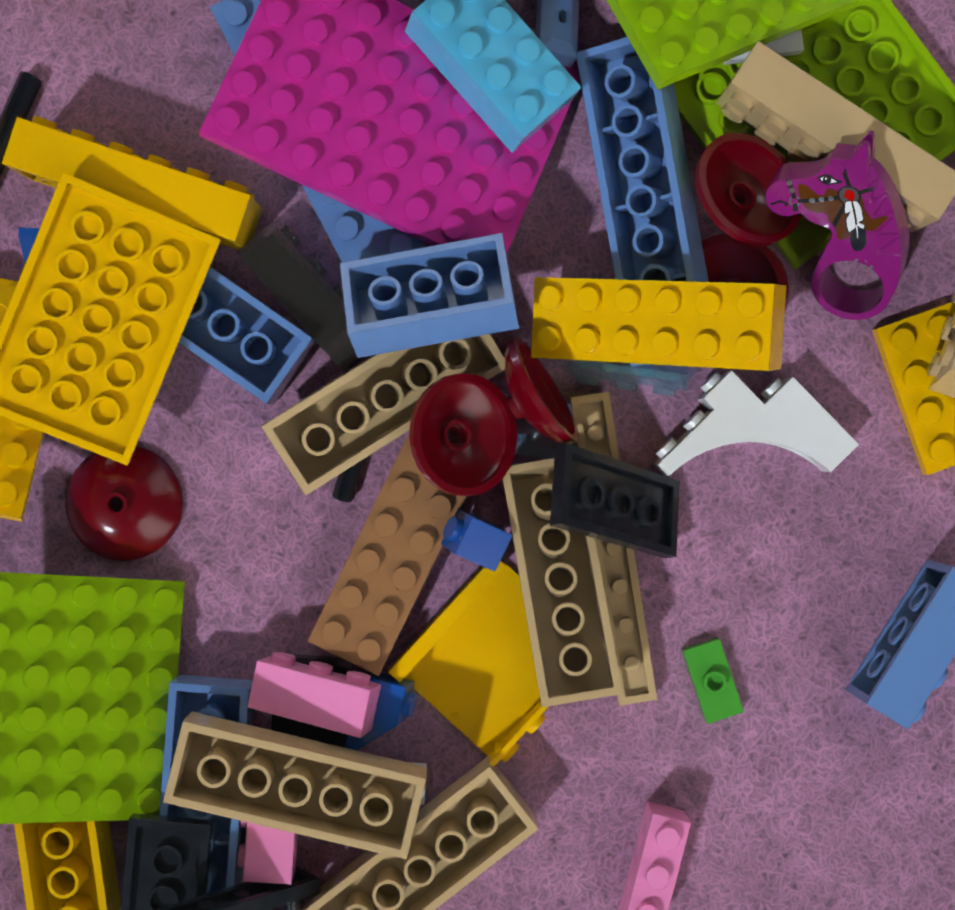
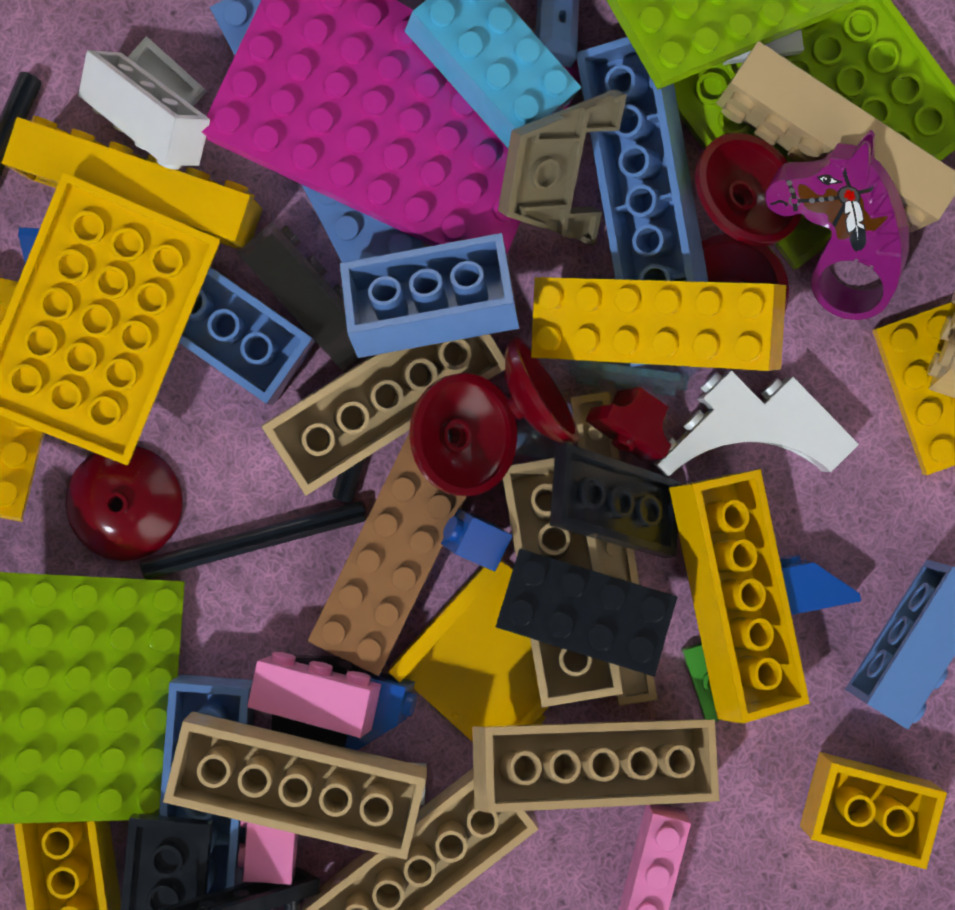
(143, 109): none -> white brick
(167, 71): none -> white tile
(253, 540): none -> black axle
(546, 163): none -> dark tan wing
(586, 612): none -> black plate
(594, 765): none -> tan brick
(633, 423): none -> dark red brick
(739, 596): none -> yellow brick
(813, 587): none -> blue slope
(872, 810): none -> yellow brick

